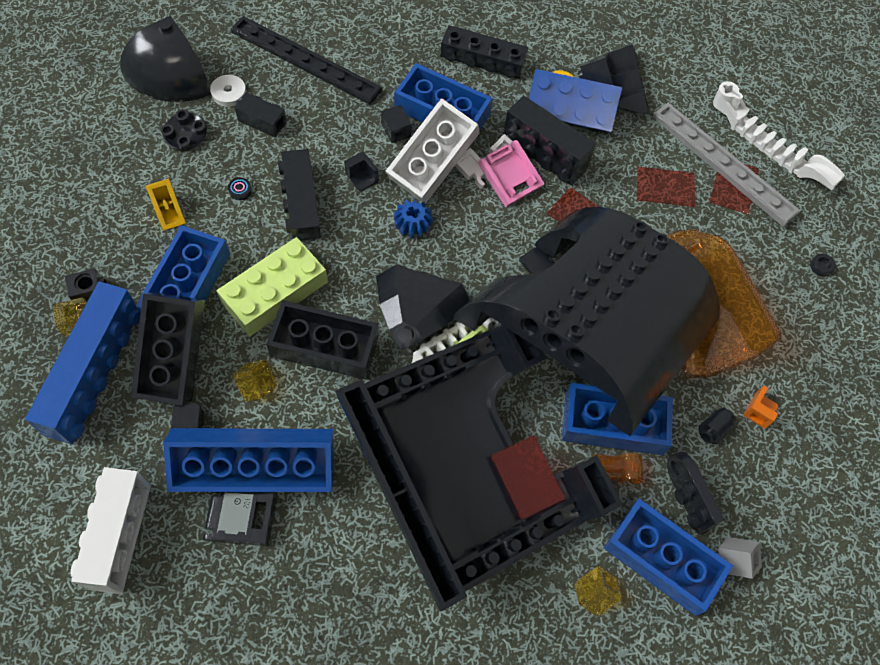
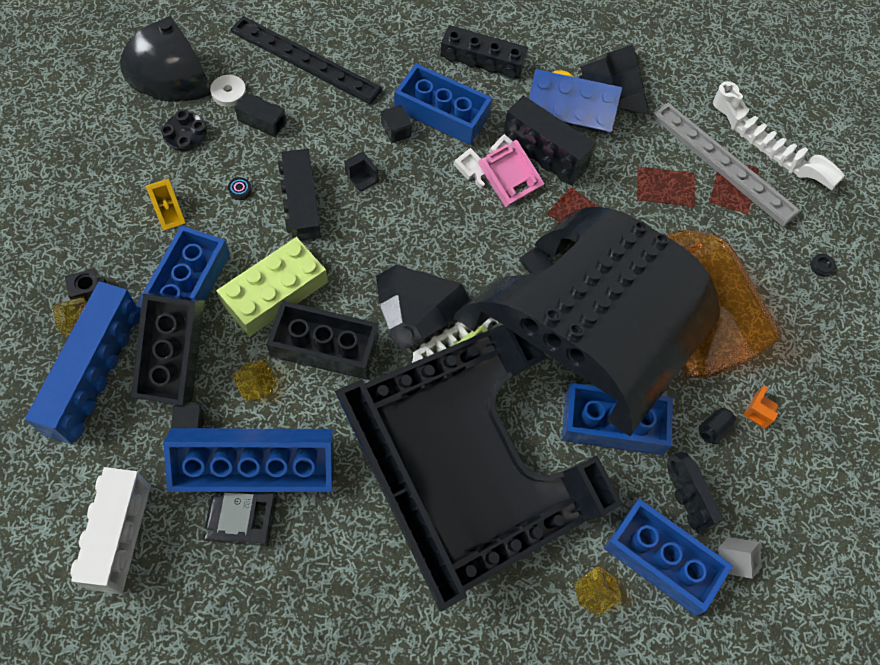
(413, 218): blue gear -> none
(433, 151): white brick -> none
(527, 477): clear red piece -> none
(623, 467): clear orange piece -> none

